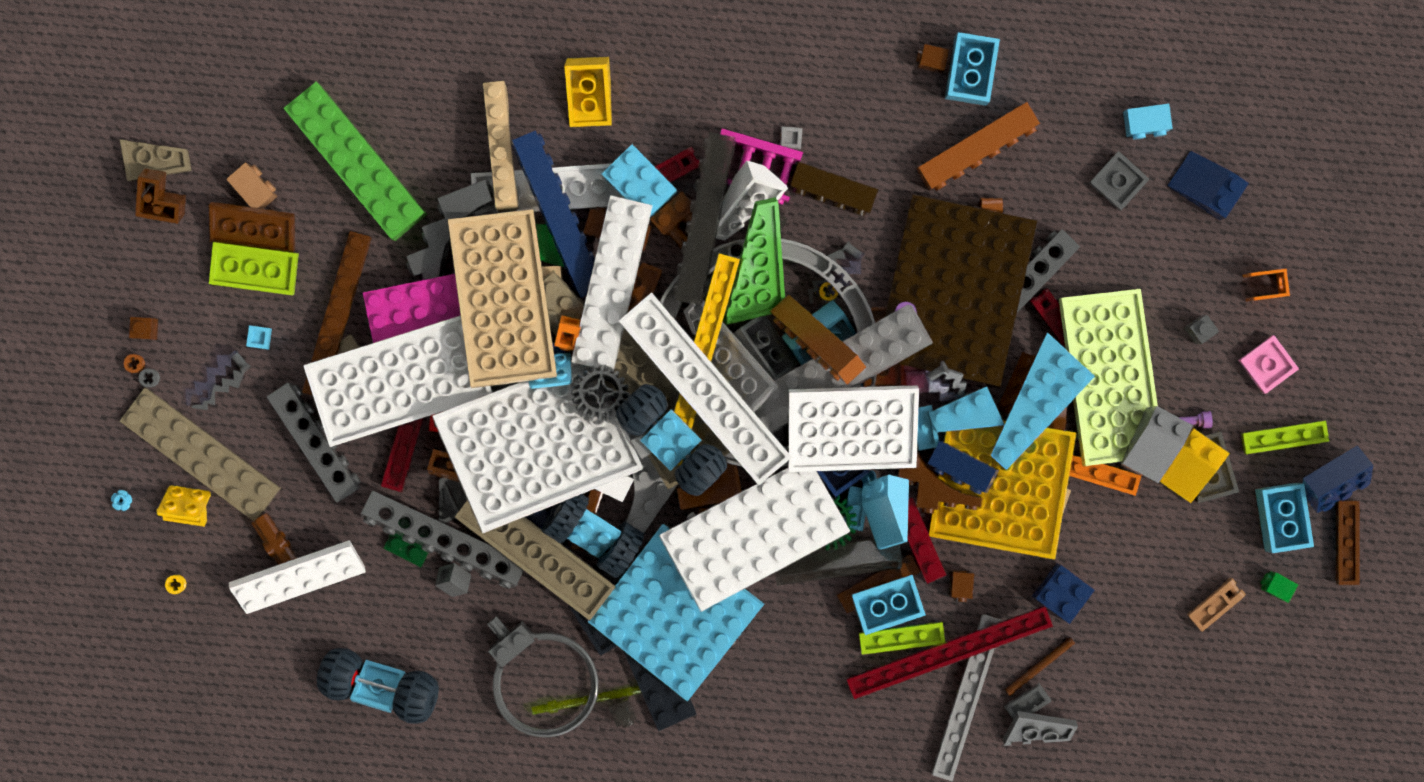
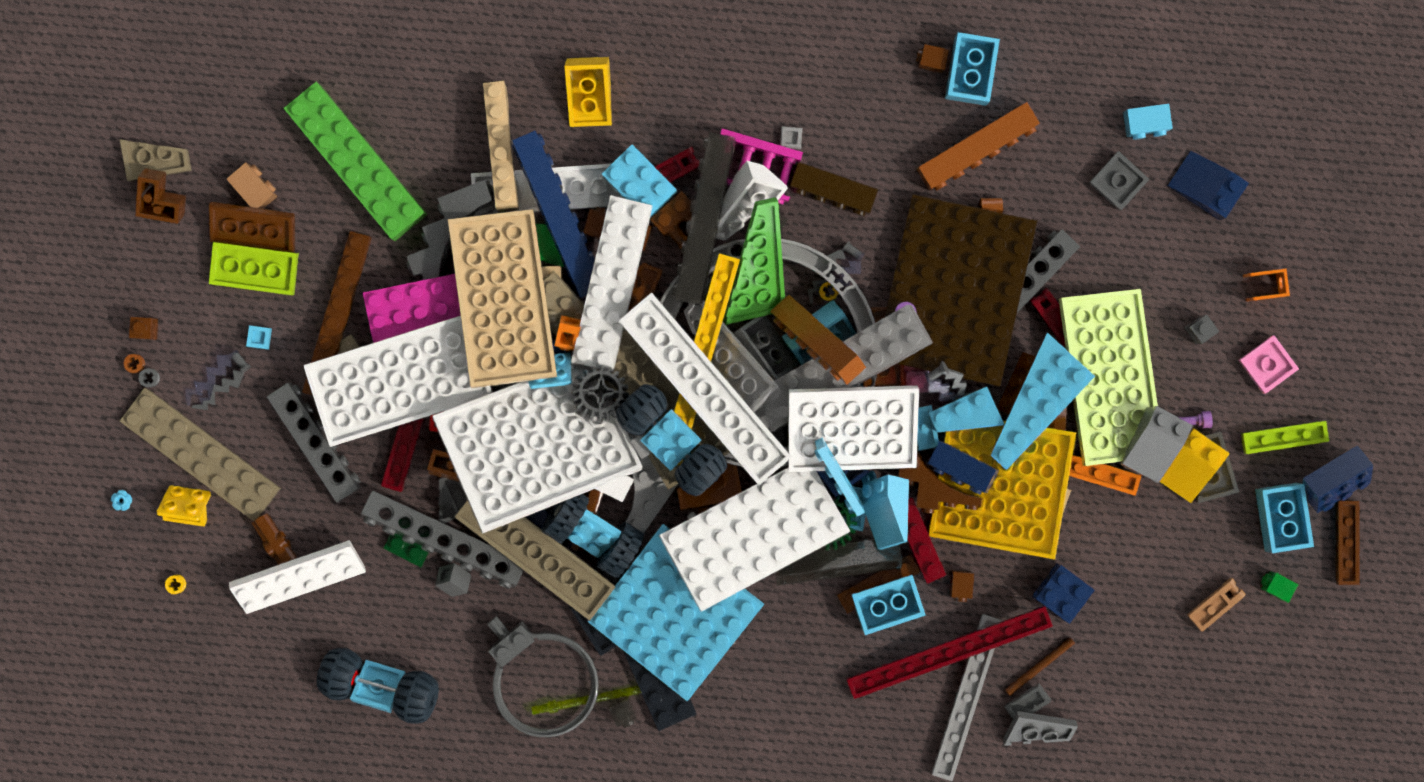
(842, 483): none -> medium azure plate
(902, 638): lime plate -> none

